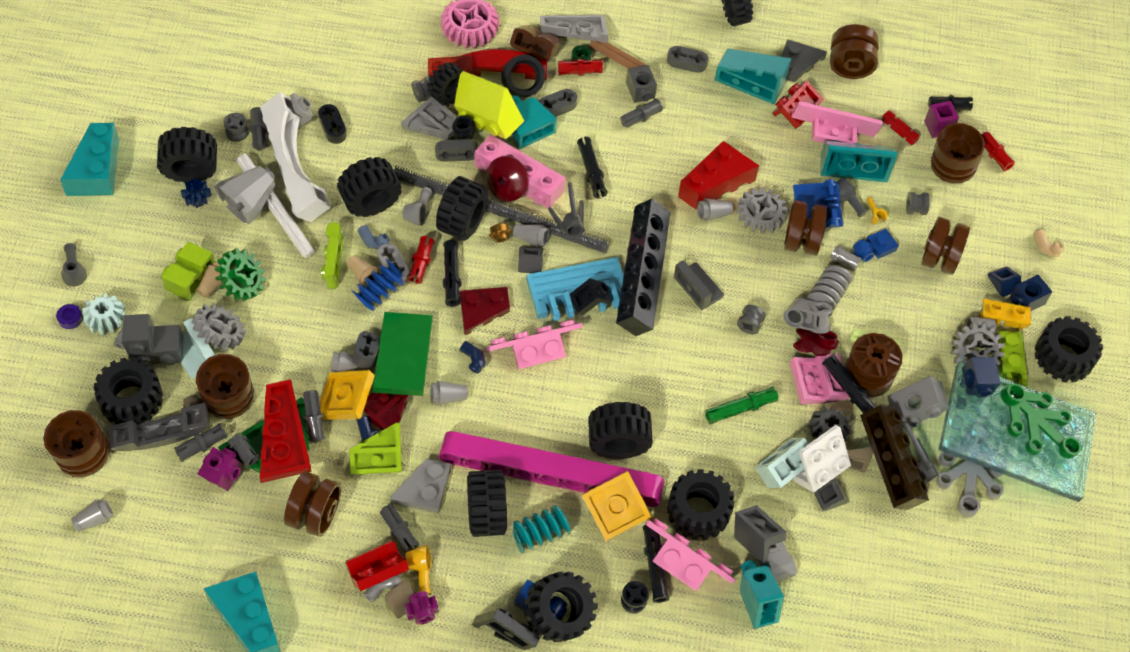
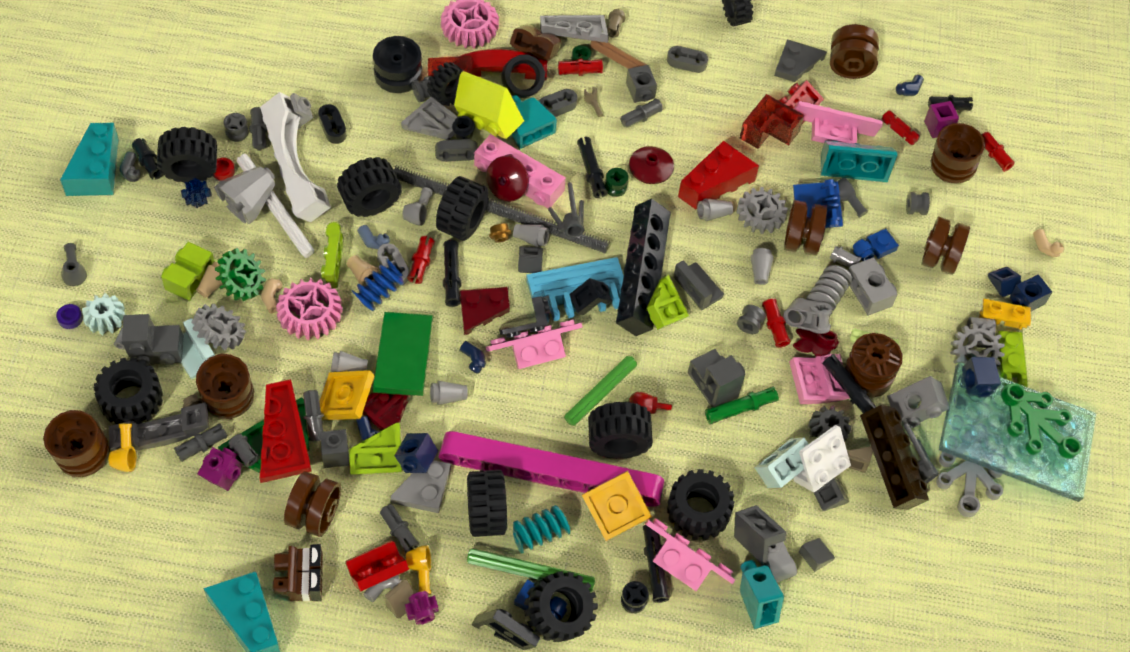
(93, 515): light grey cone -> none
(124, 457): none -> yellow bar
(127, 167): none -> dark grey arm
(146, 158): none -> black pin
(224, 169): none -> red tile
(270, 288): none -> tan arm
(304, 573): none -> reddish brown hips
(313, 315): none -> bright pink gear
(334, 448): none -> dark grey brick
(365, 349): dark grey beam -> none
(397, 64): none -> black wheel
(416, 453): none -> dark blue brick
(517, 566): none -> bright green axle
(542, 308): none -> black bracket
(591, 98): none -> dark tan hand
(601, 390): none -> bright green axle
(613, 187): none -> dark green wheel
(616, 18): none -> dark tan pin
(649, 402): none -> red piece
(651, 165): none -> dark red dish
(666, 304): none -> lime wing
(717, 377): none -> dark grey brick
(753, 73): teal wedge -> none
(761, 265): none -> light grey cone
(772, 119): none -> clear red brick
(776, 323): none -> red pin
(816, 554): none -> dark grey slope
(872, 298): none -> light grey brick
(876, 212): yellow hand -> none
(910, 88): none -> arm
(1078, 337): black tyre -> none

